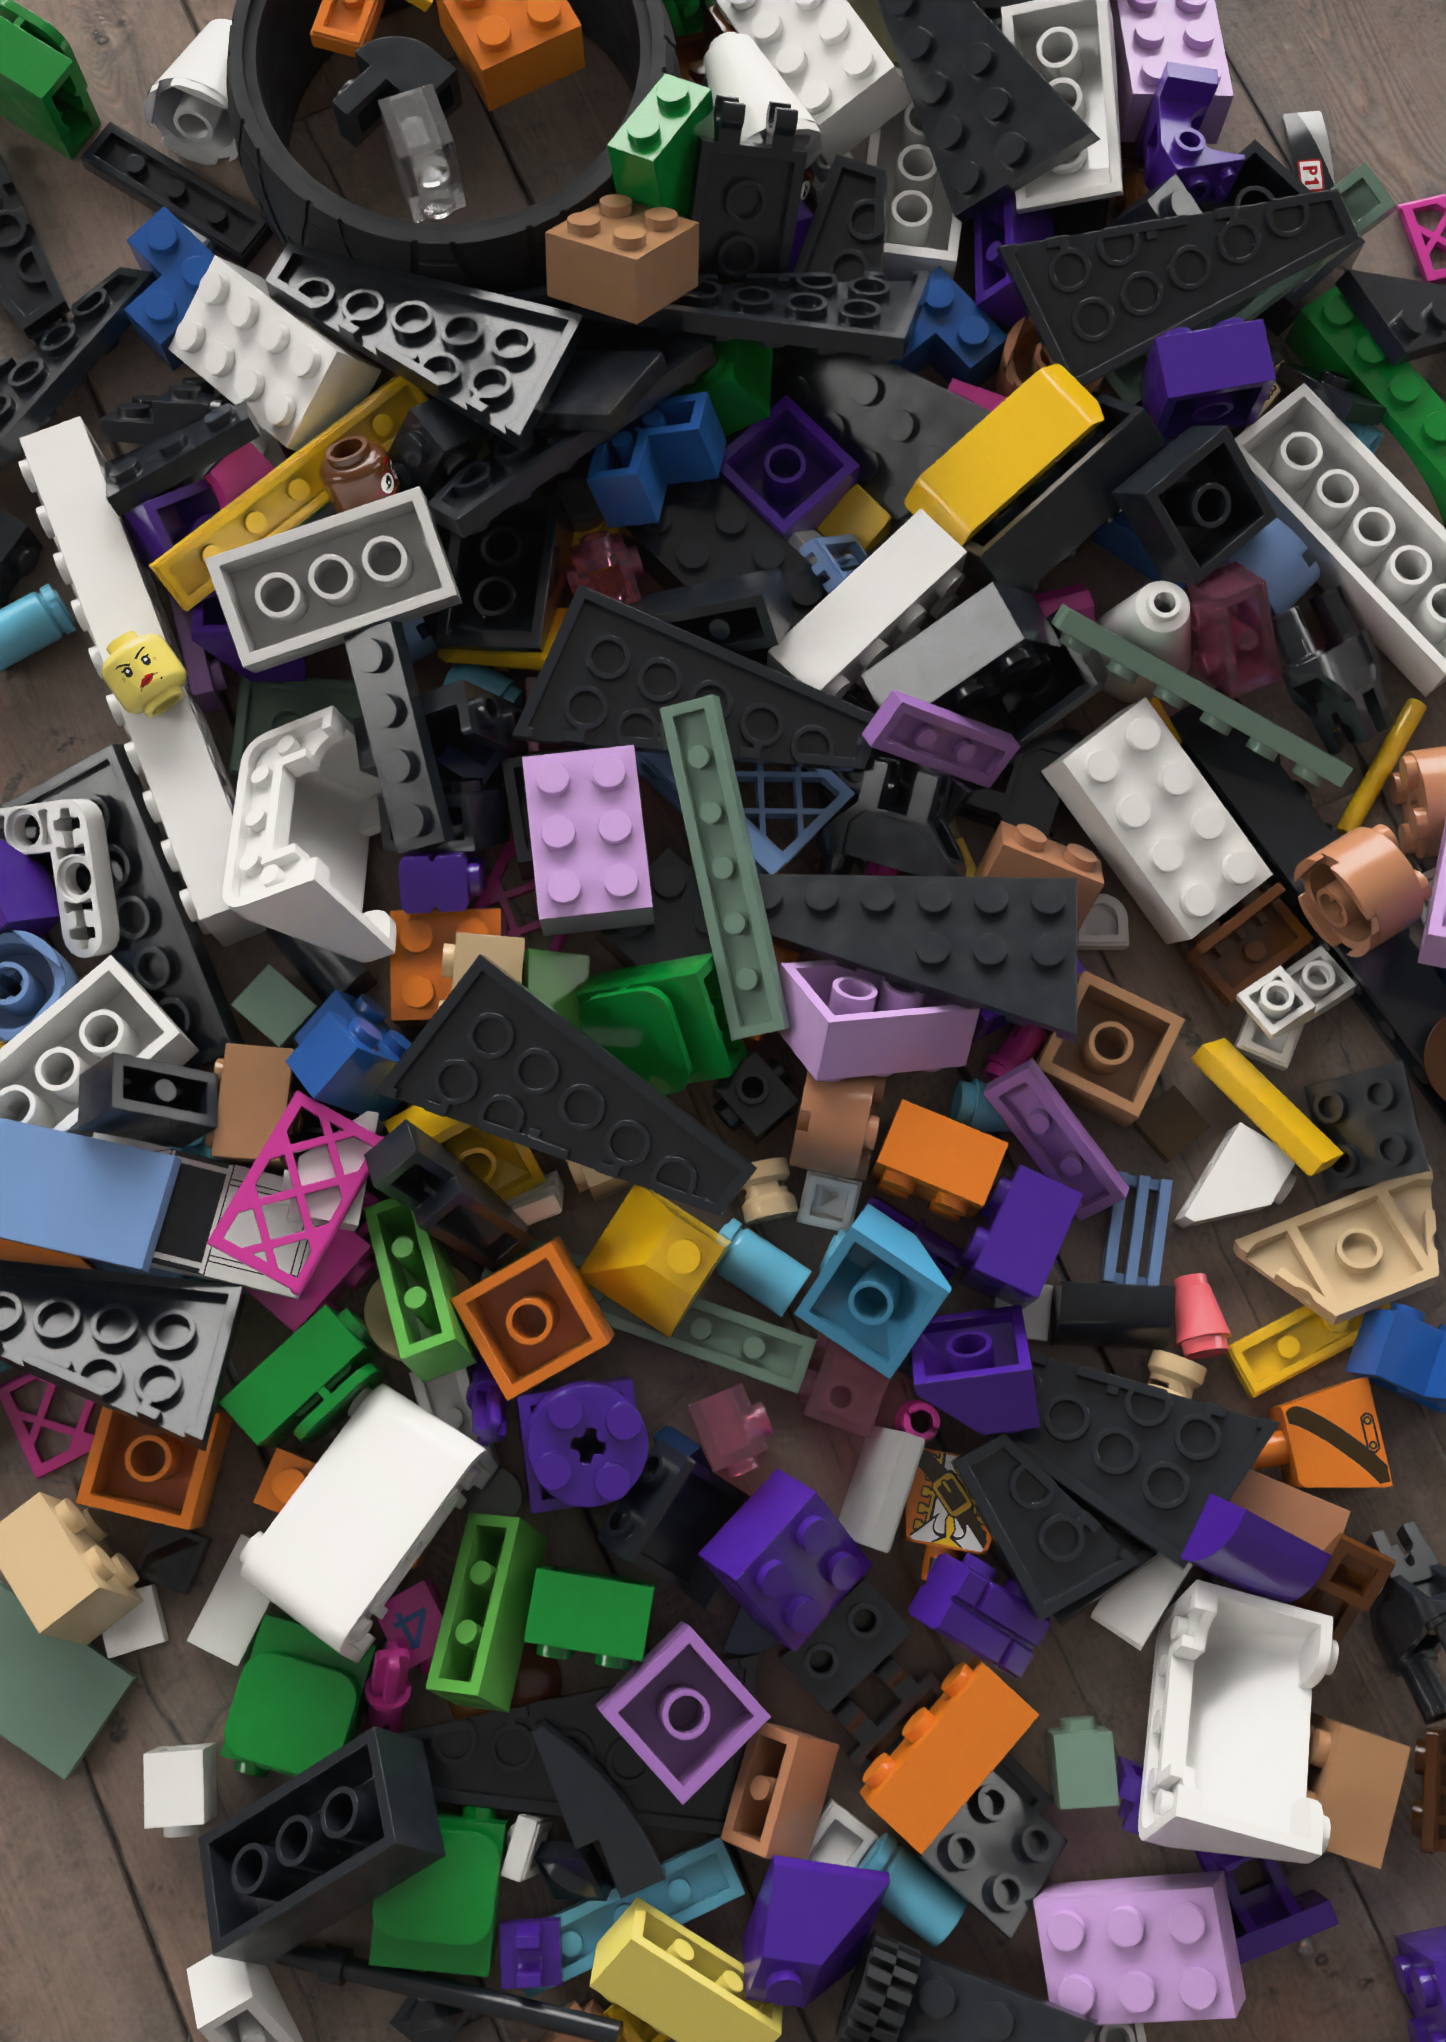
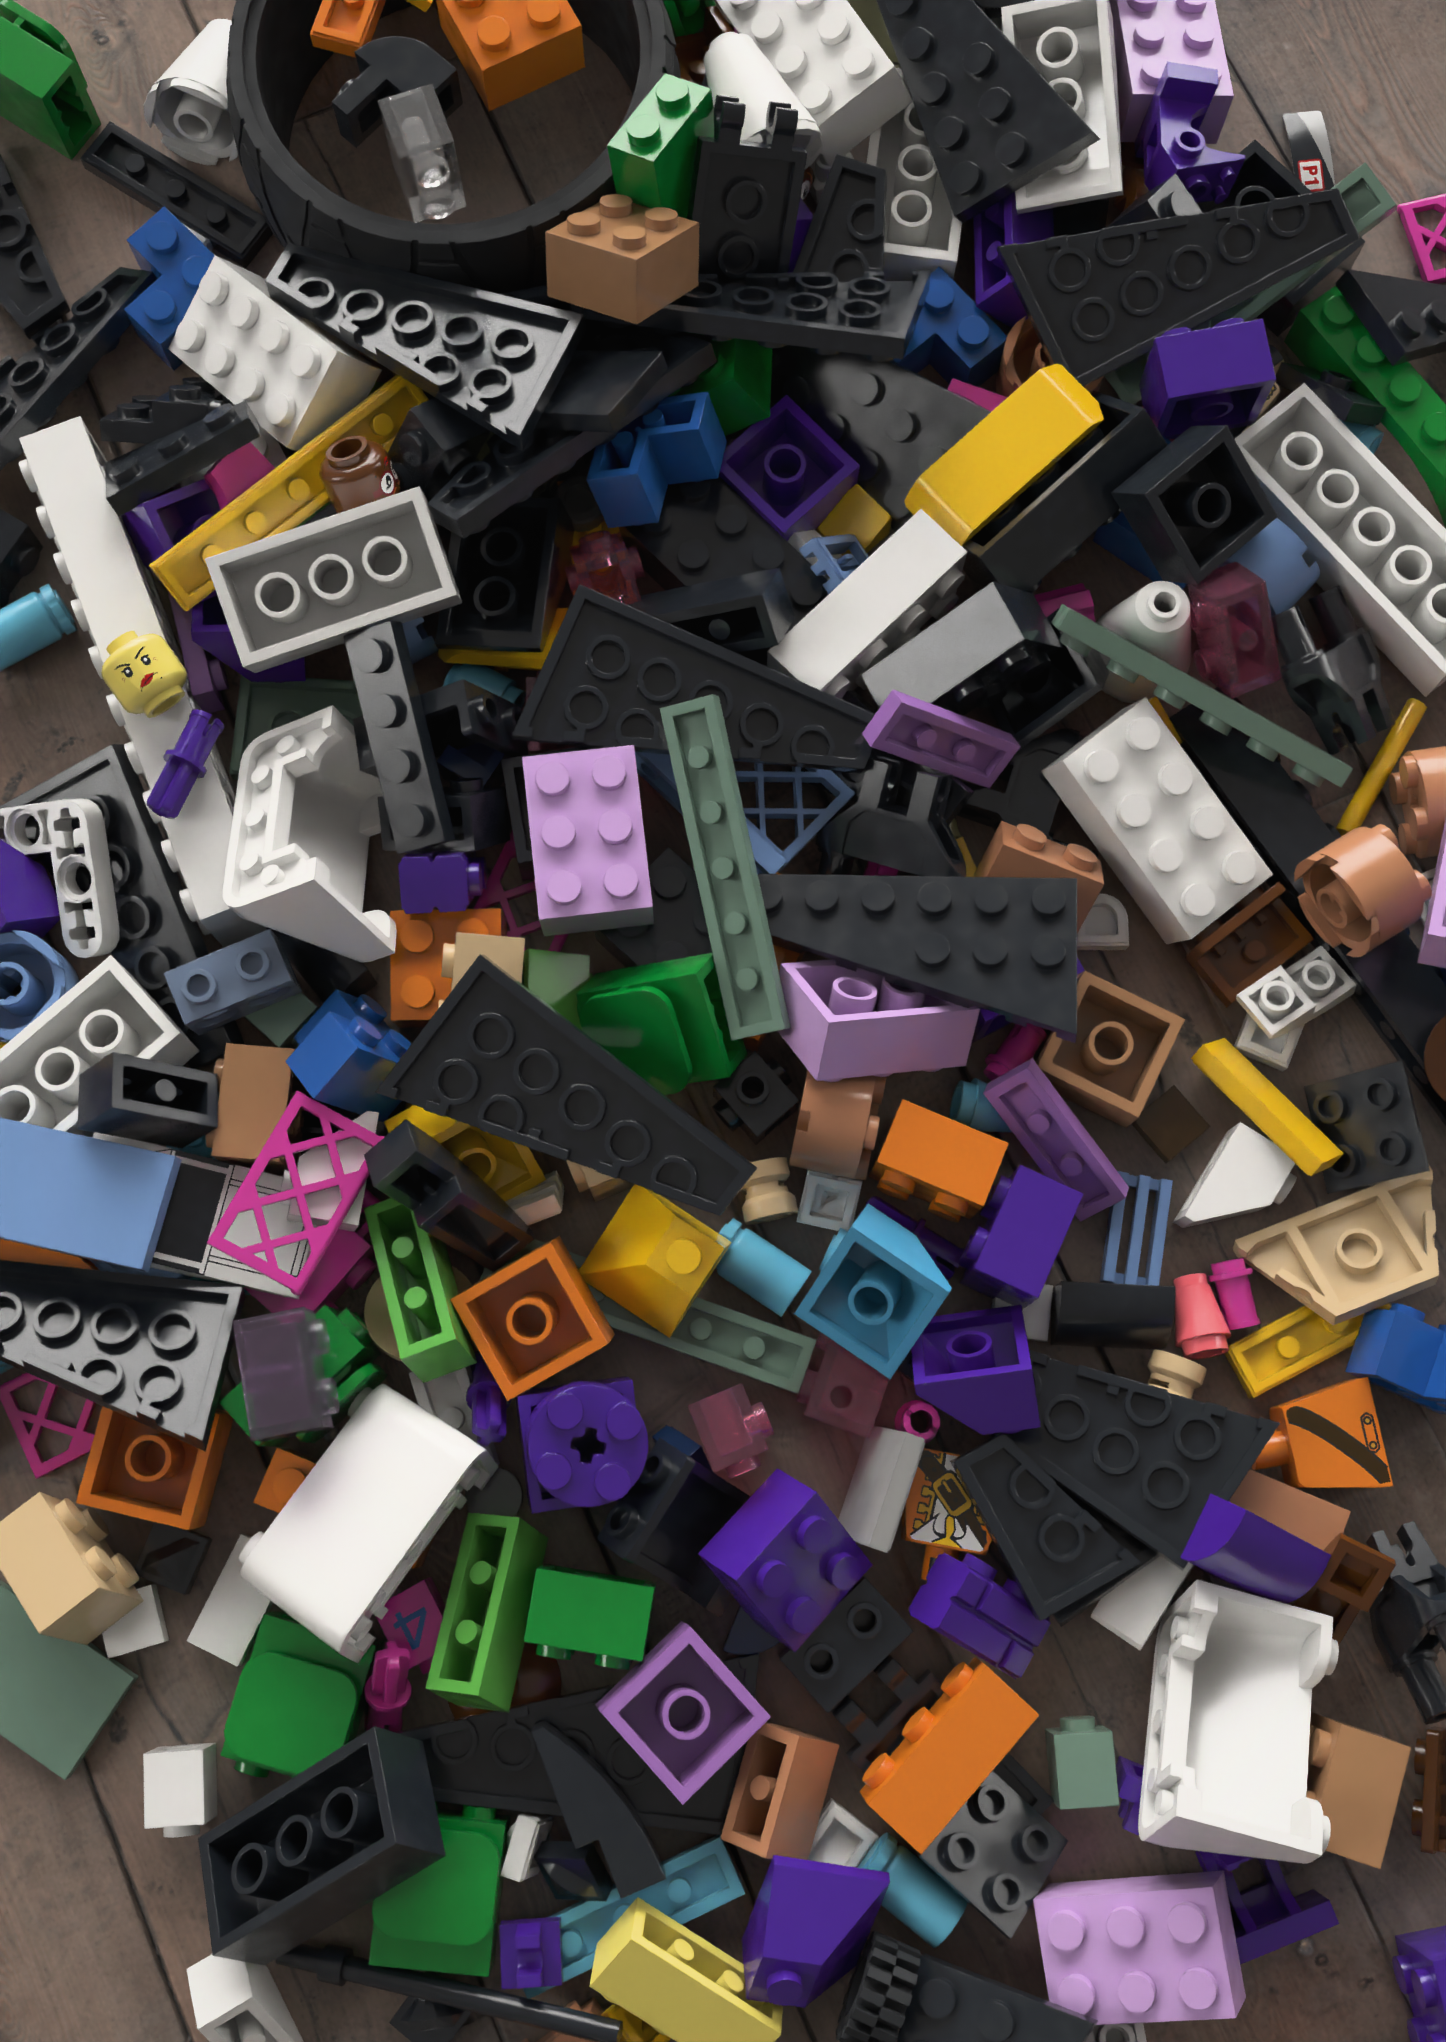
(184, 764): none -> dark purple axle
(232, 982): none -> sand blue brick
(285, 1374): none -> clear purple brick
(1234, 1293): none -> dark pink pin

